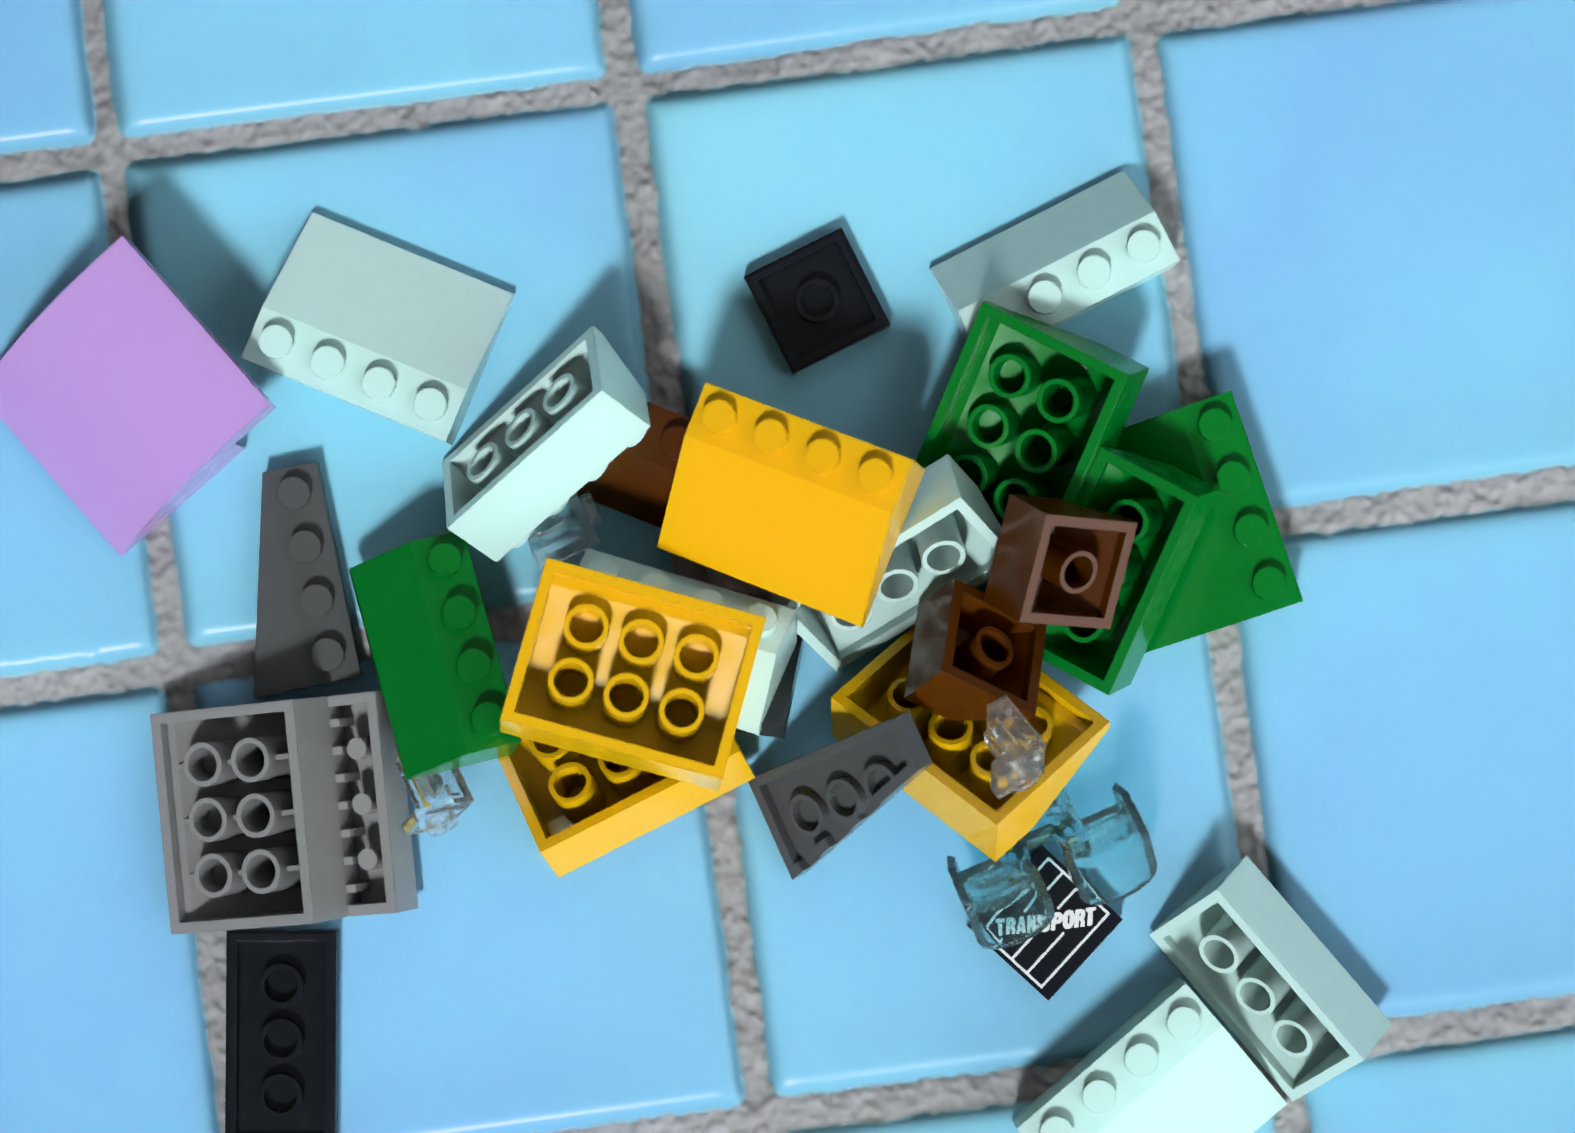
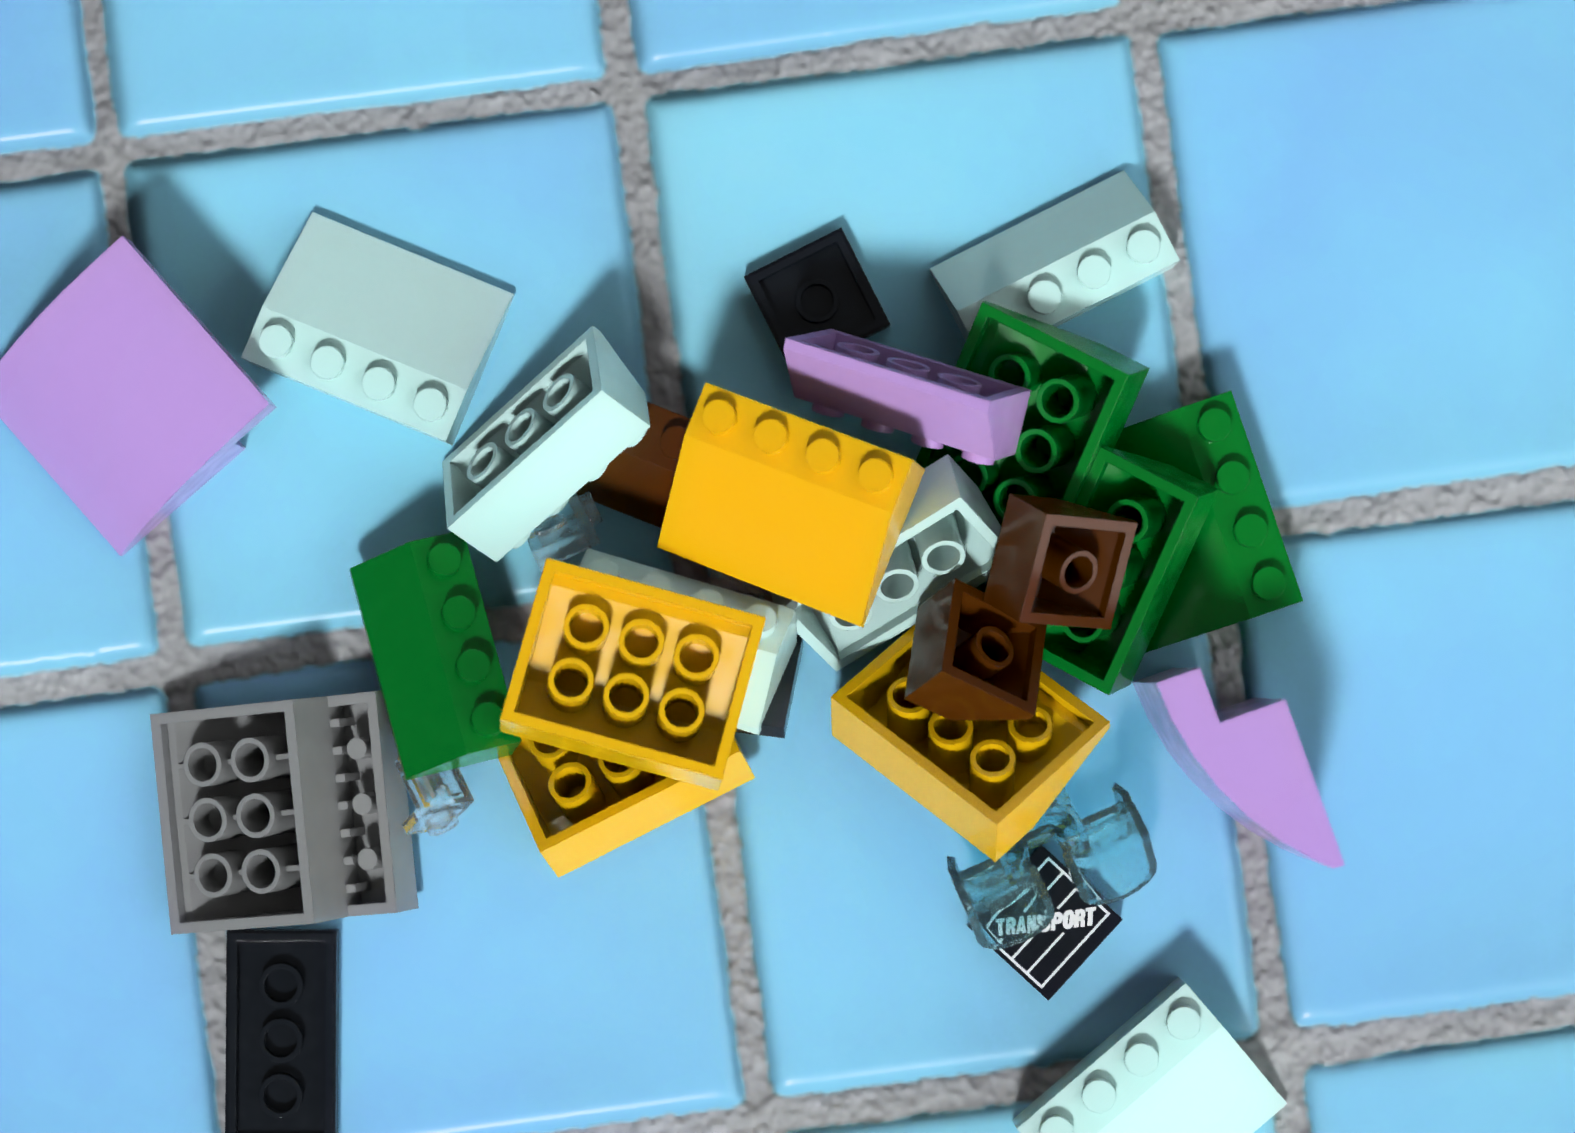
(302, 599): dark grey wing -> none
(835, 789): dark grey wing -> none
(907, 394): none -> lavender slope
(1015, 746): clear bracket -> none
(1242, 761): none -> lavender slope
(1271, 980): light aqua slope -> none

